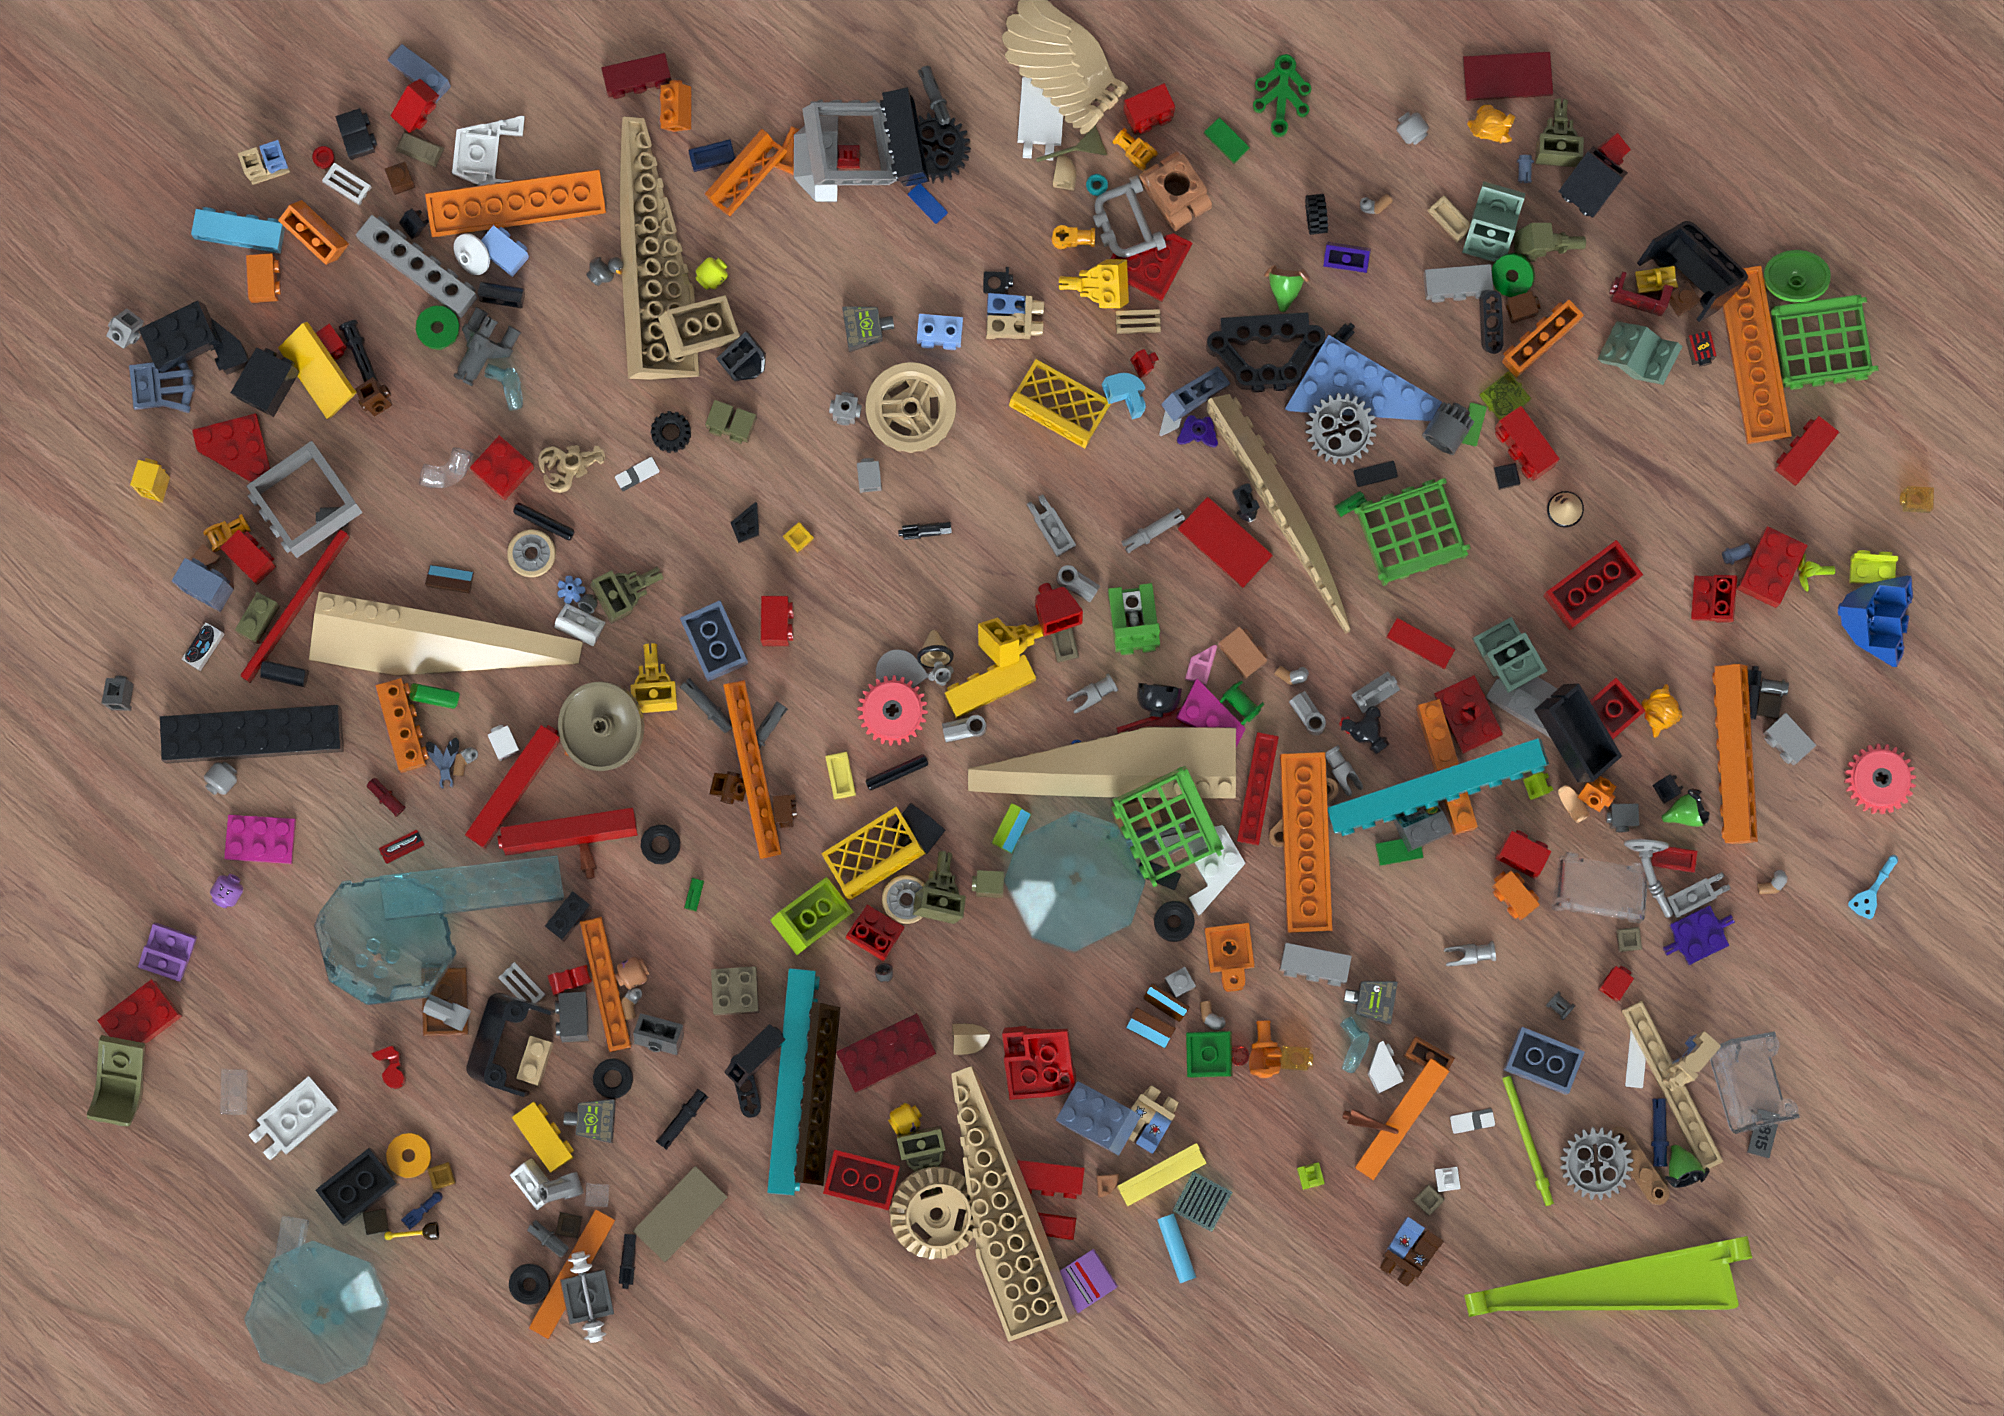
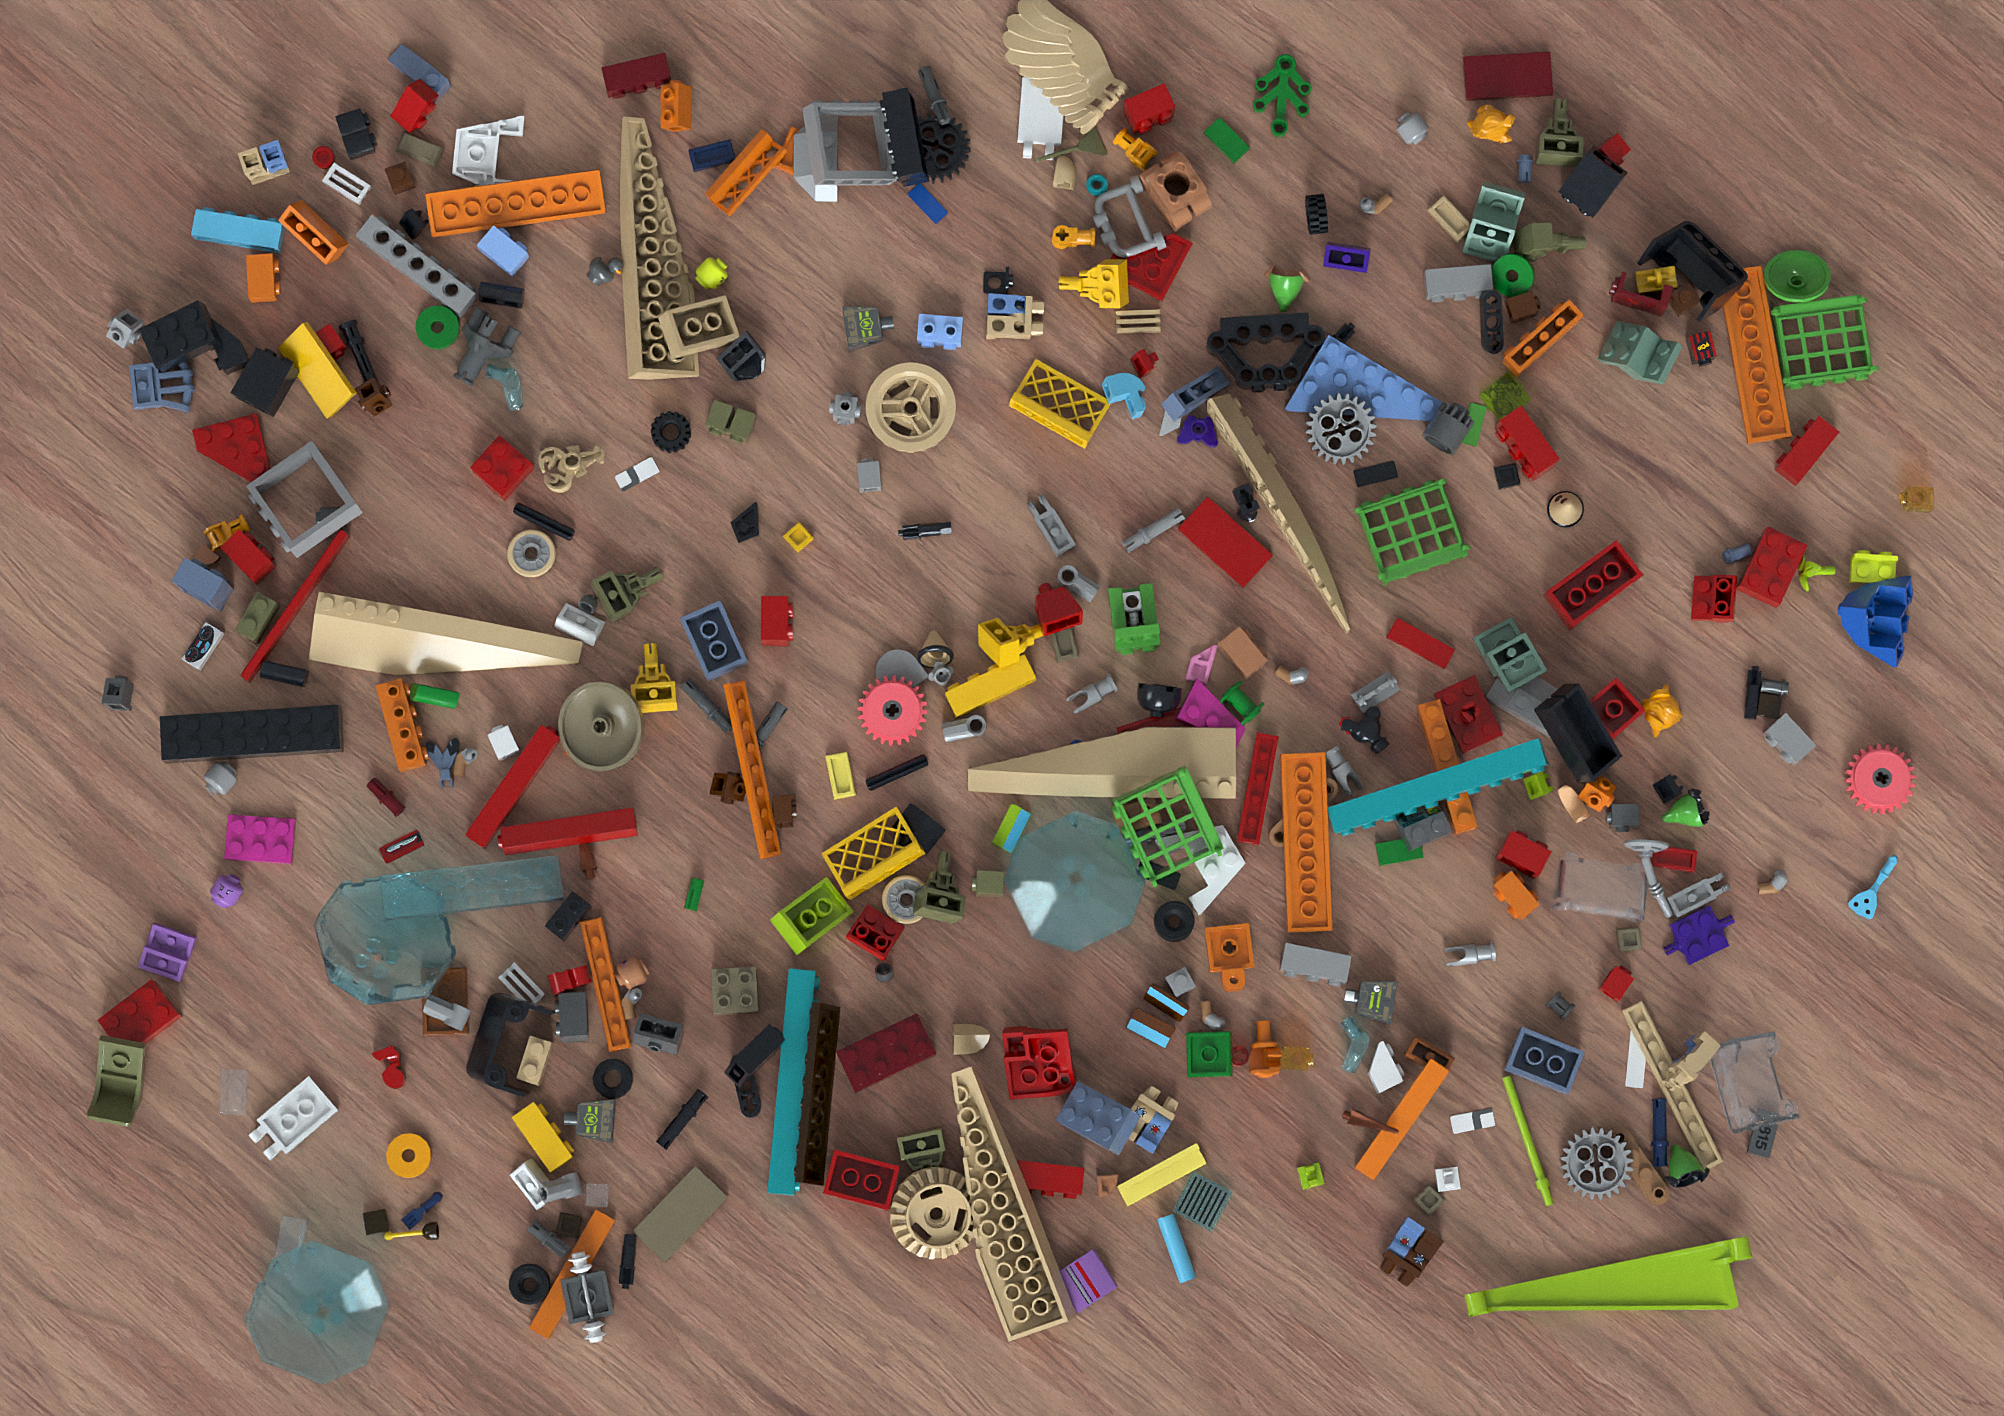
(150, 480): yellow brick -> none
(357, 1187): black brick -> none
(441, 1176): pearl gold tile -> none
(449, 473): clear cylinder -> none
(449, 579): reddish brown slope -> none
(471, 254): white dish -> none
(574, 592): medium blue plant -> none
(667, 856): black tyre -> none
(848, 156): red tile -> none
(905, 1119): yellow head -> none
(1058, 1226): red tile -> none
(1307, 711): light grey piece -> none
(1350, 504): green piece -> none
(1736, 754): orange brick -> none

